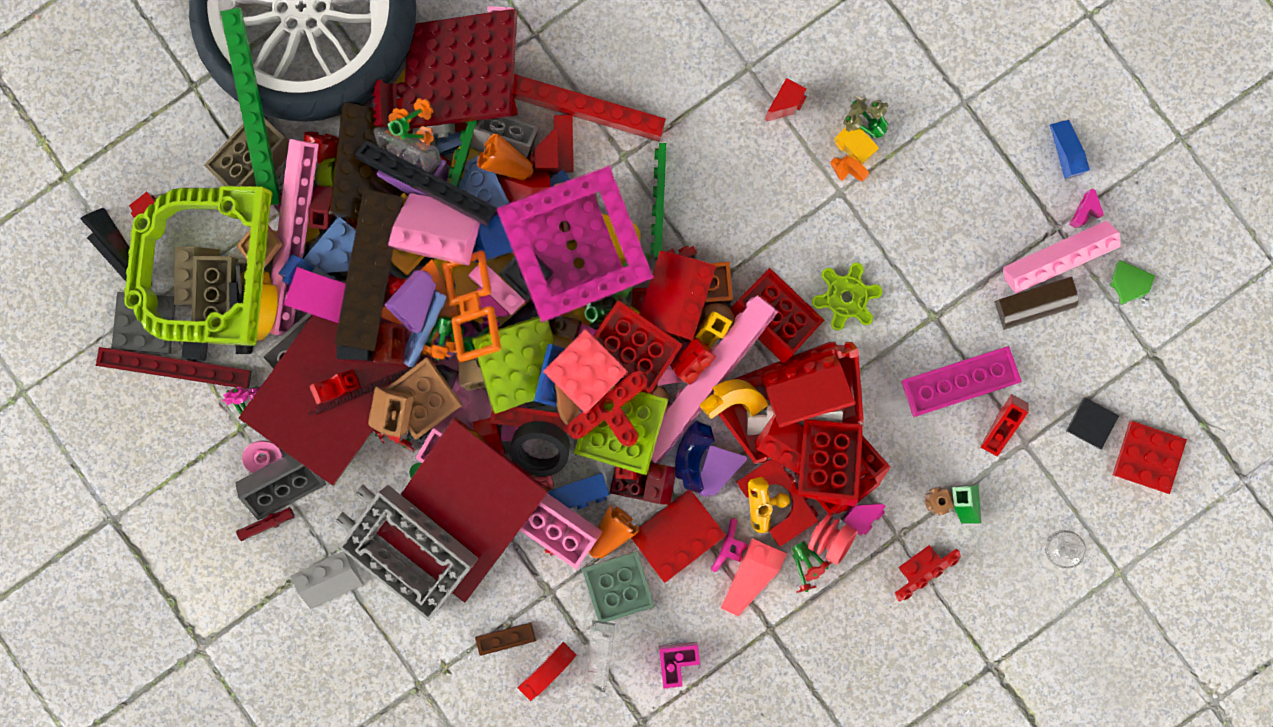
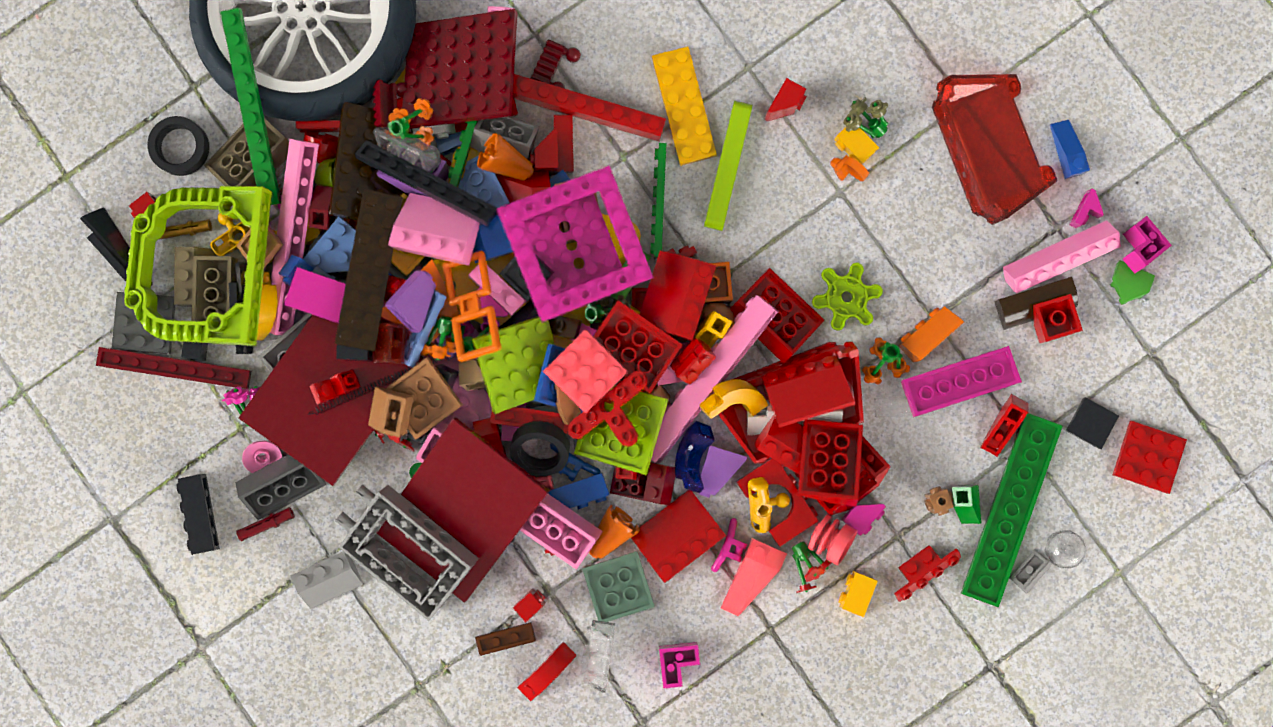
(156, 138): none -> black tyre
(189, 228): none -> pearl gold pin
(198, 514): none -> black brick
(228, 237): none -> yellow piece
(318, 126): none -> red tile
(529, 604): none -> red brick
(550, 61): none -> dark red gear
(579, 464): none -> blue piece
(684, 106): none -> yellow plate
(728, 165): none -> lime beam
(857, 594): none -> yellow brick
(886, 353): none -> orange plant
(929, 333): none -> orange slope
(990, 144): none -> clear red windscreen
(1011, 510): none -> green plate
(1030, 571): none -> light grey slope
(1056, 318): none -> red slope
(1147, 244): none -> dark pink brick

